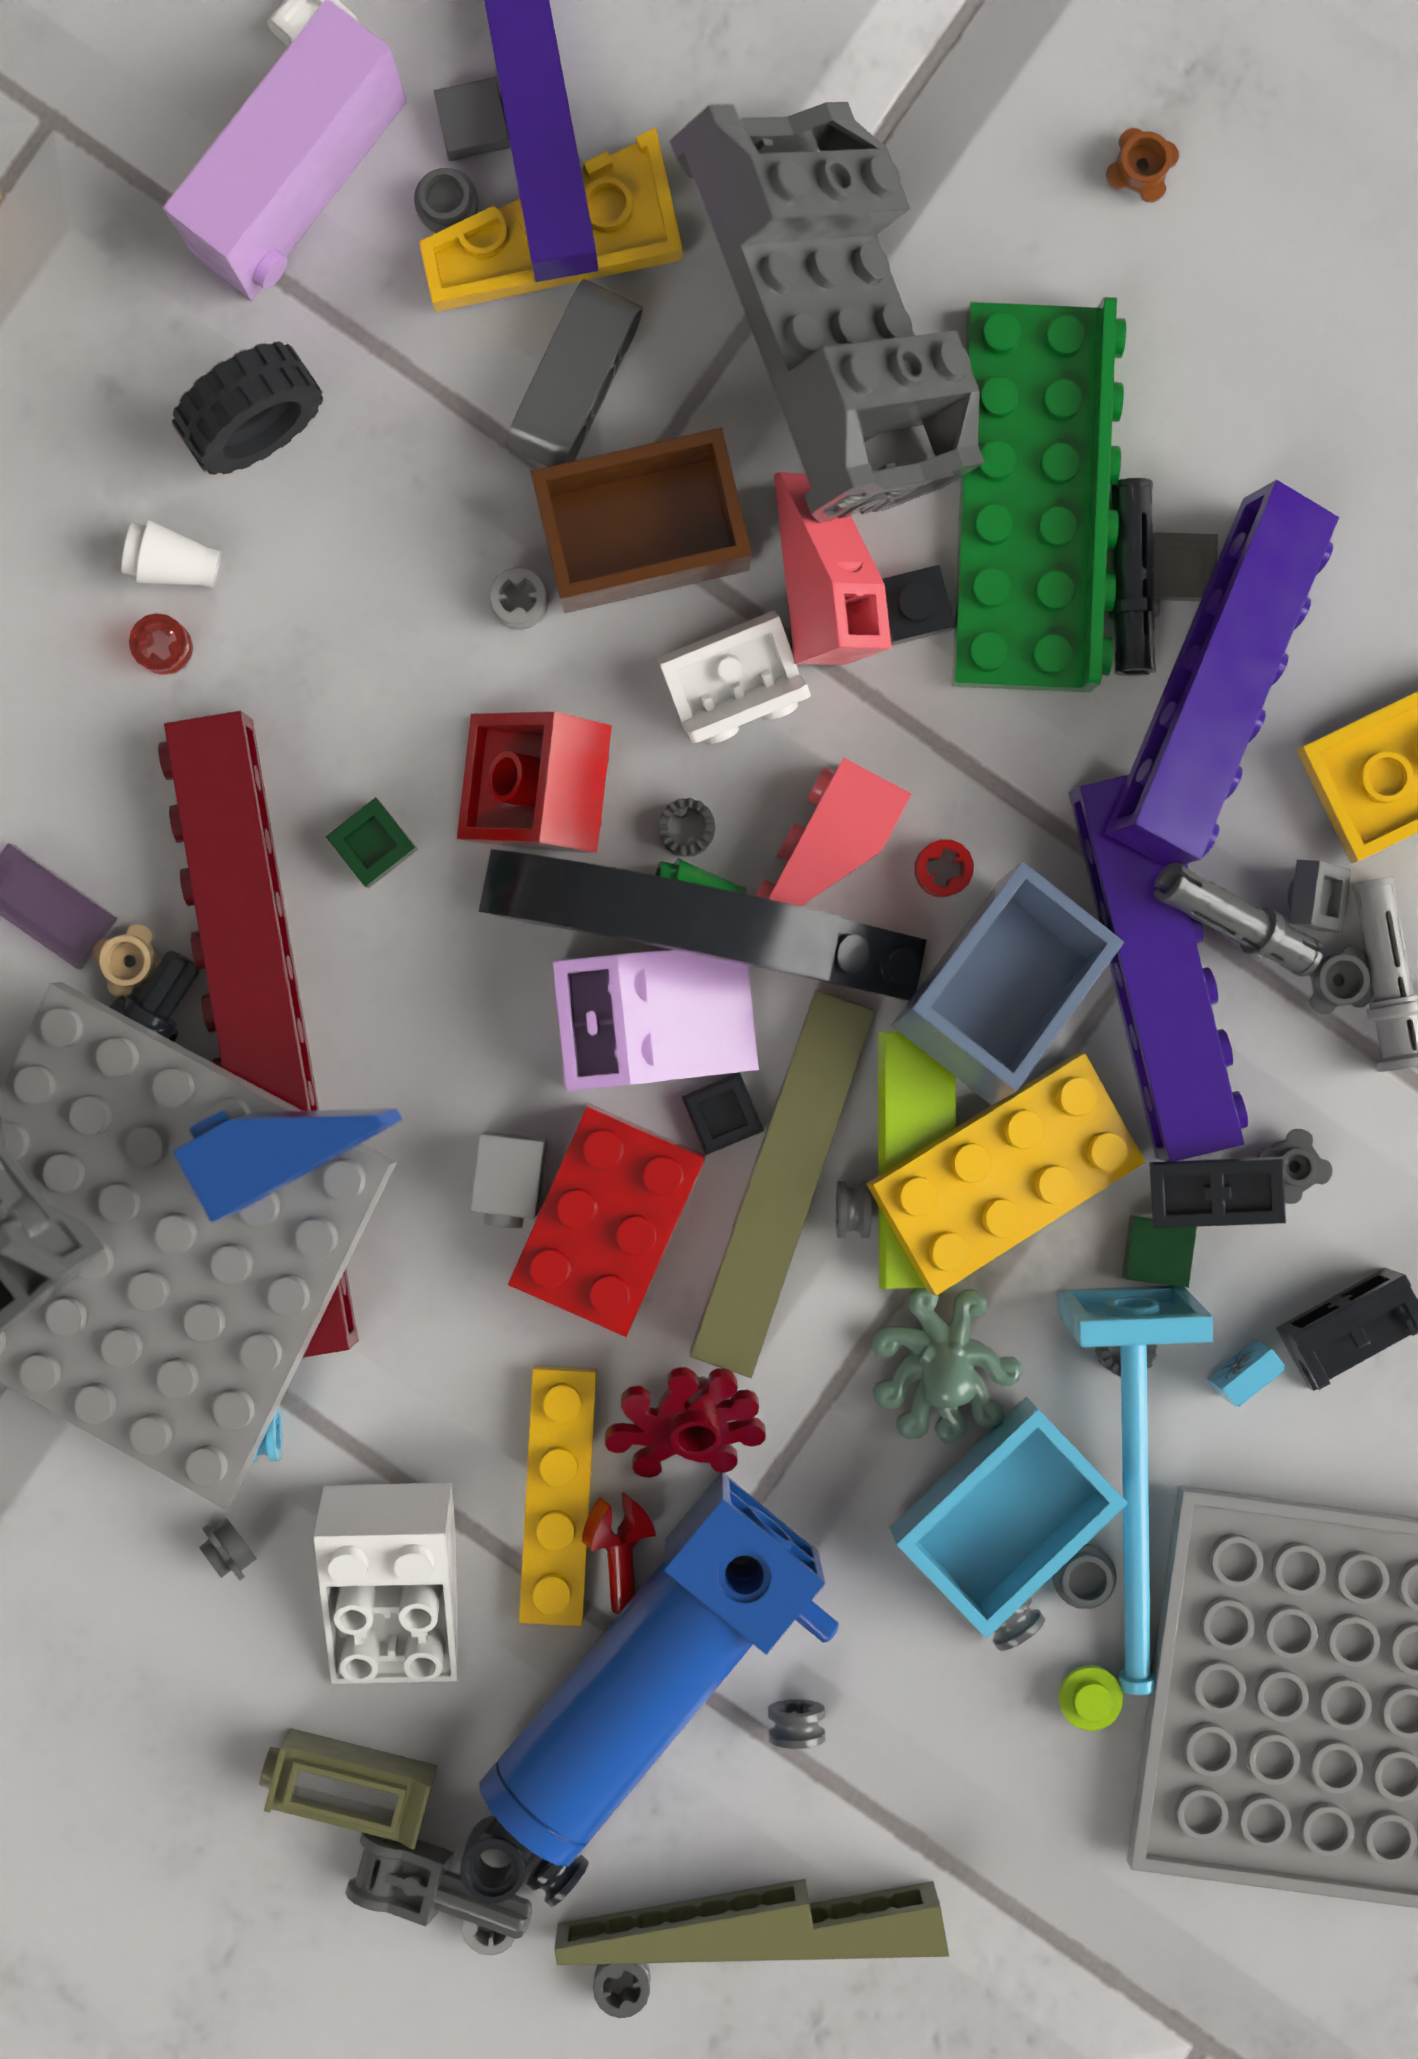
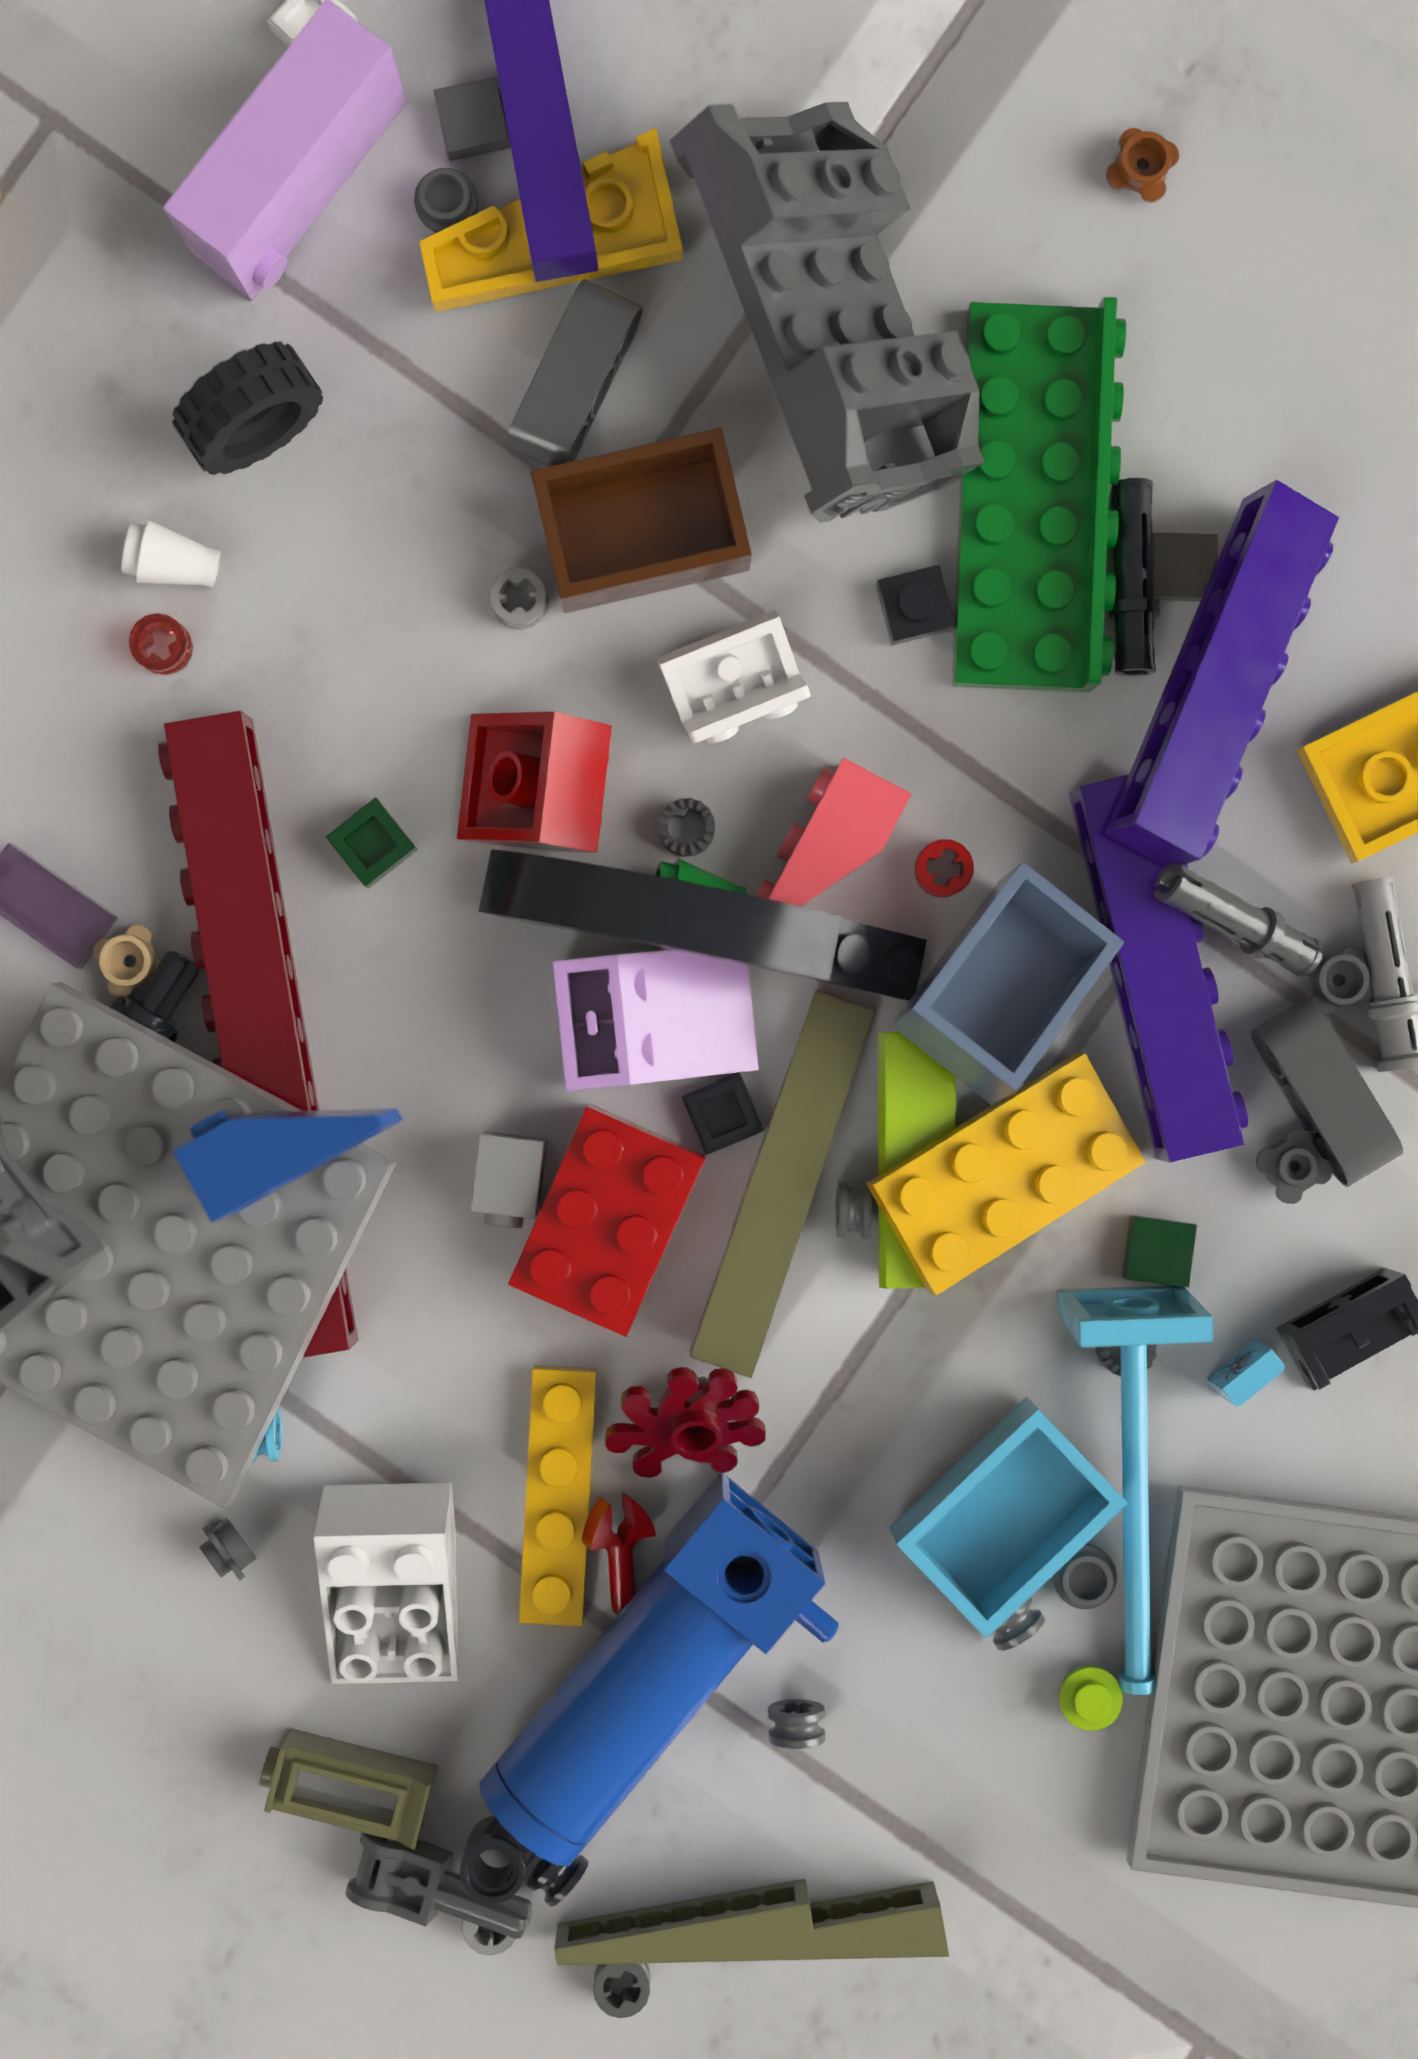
(830, 583): coral slope -> none
(943, 1364): sand green animal -> none
(1217, 1192): black hinge -> none
(1319, 895): dark grey plate -> none
(1327, 1091): none -> dark grey beam

